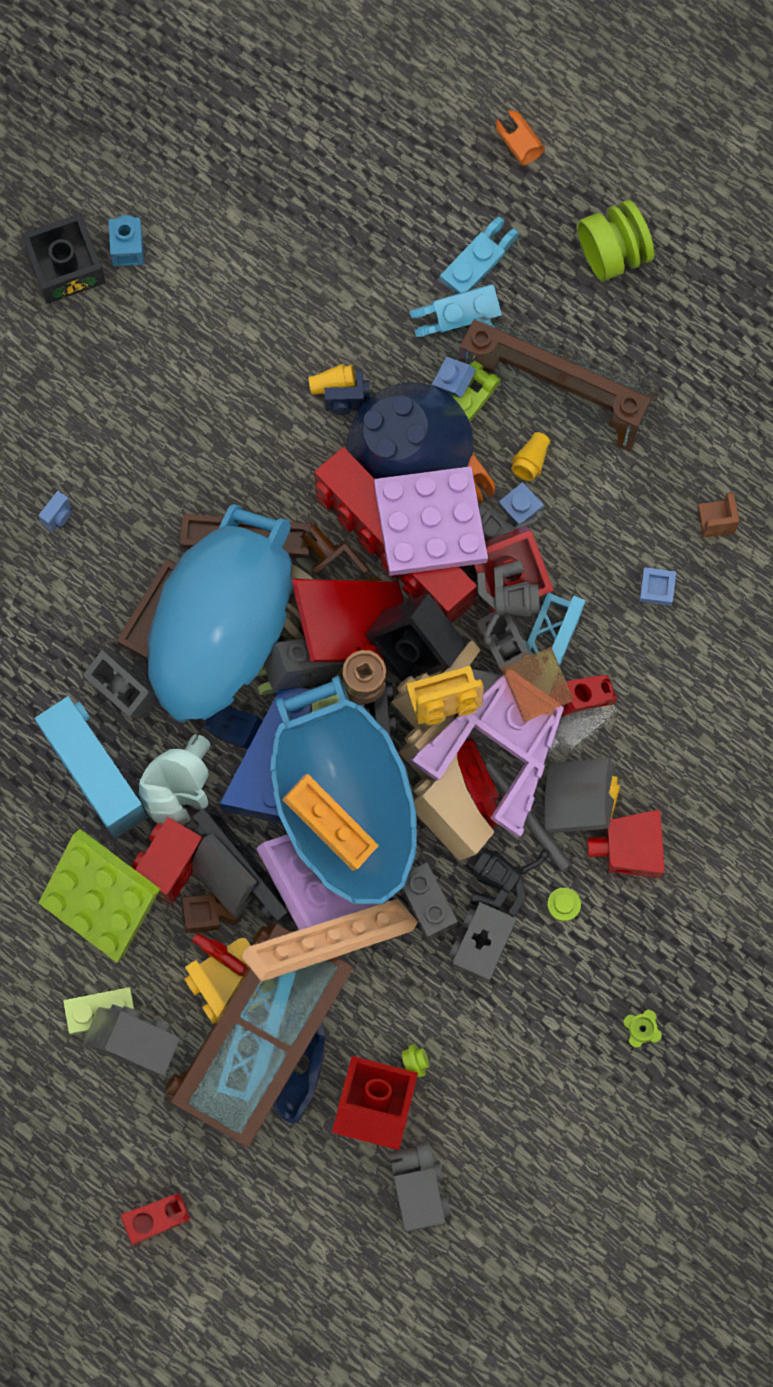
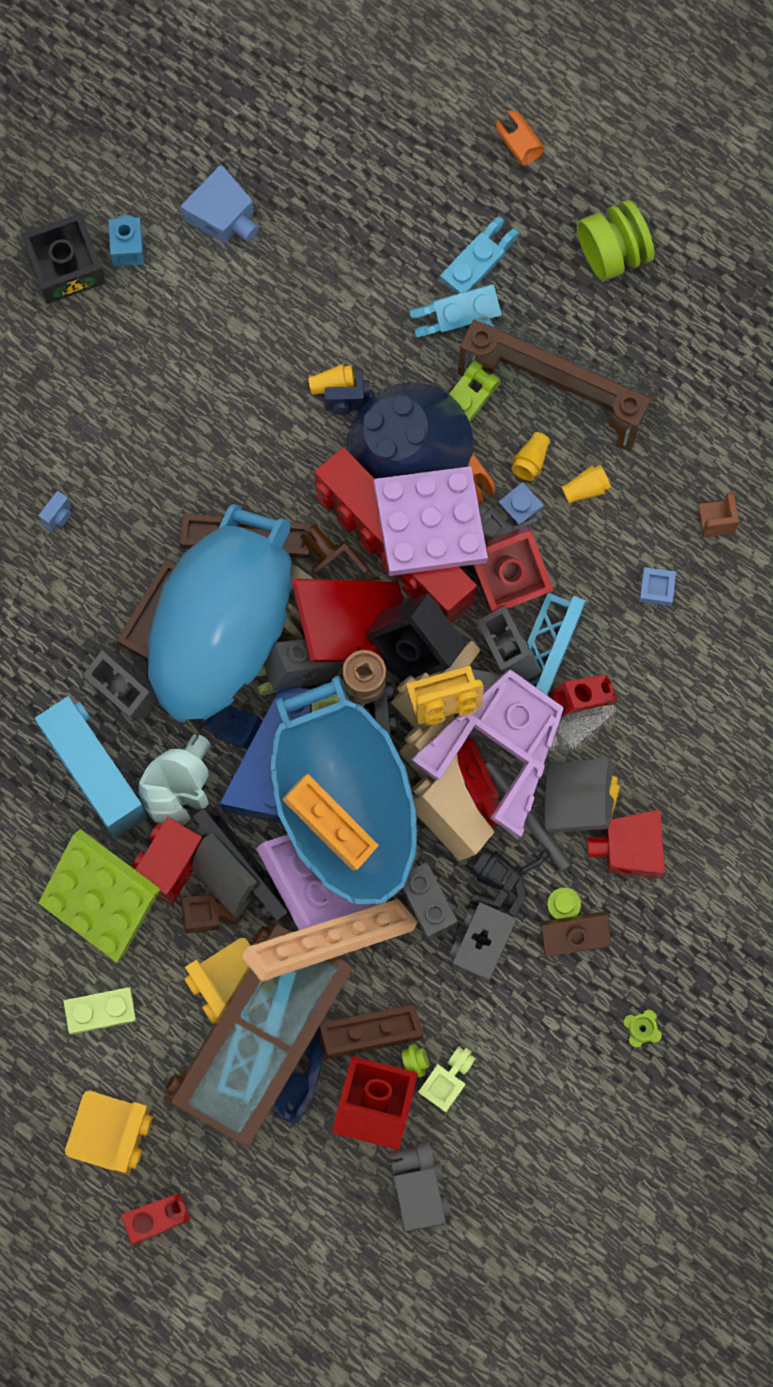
(108, 1132): none -> yellow bracket
(132, 1039): dark grey brick -> none
(219, 952): red piece -> none
(220, 208): none -> medium blue torso
(369, 1031): none -> reddish brown plate
(442, 1086): none -> yellowish green plate
(454, 377): medium blue plate -> none
(515, 599): dark grey piece -> none
(537, 684): clear orange piece -> none
(575, 933): none -> reddish brown plate
(588, 484): none -> yellow cone

